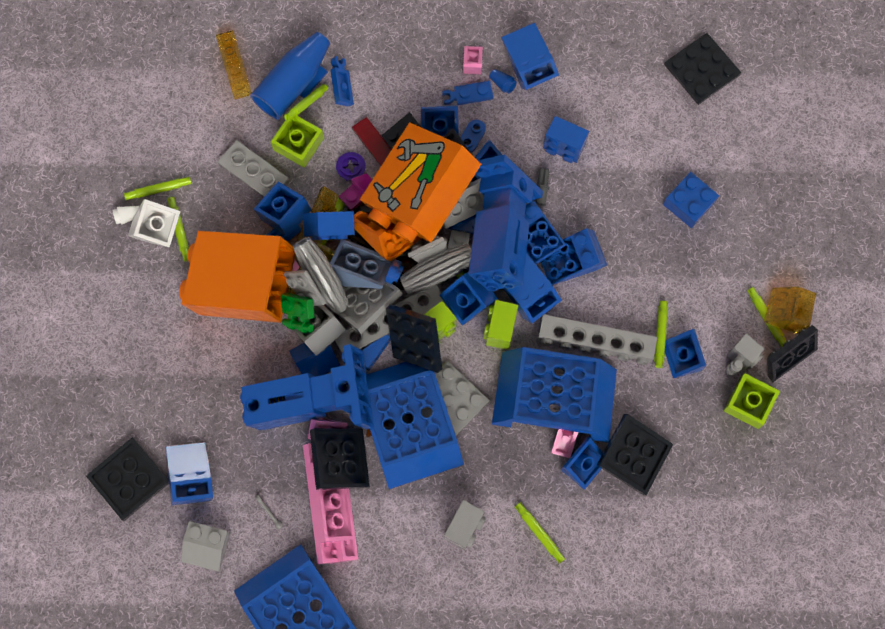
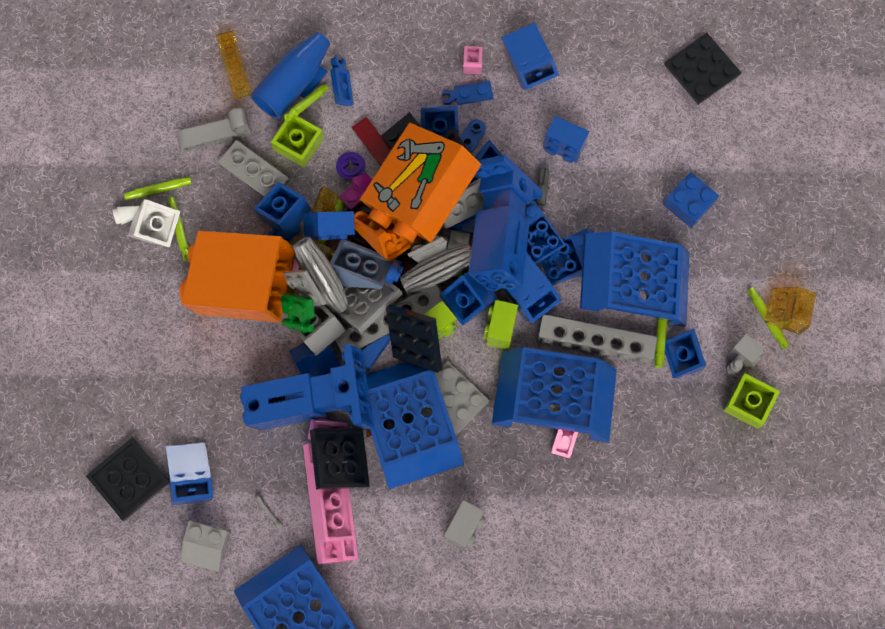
(215, 132): none -> light grey beam
(503, 81): blue cone -> none
(539, 532): lime piece -> none
(583, 463): blue slope -> none
(613, 276): none -> blue slope
(635, 454): black plate -> none
(792, 353): black plate -> none

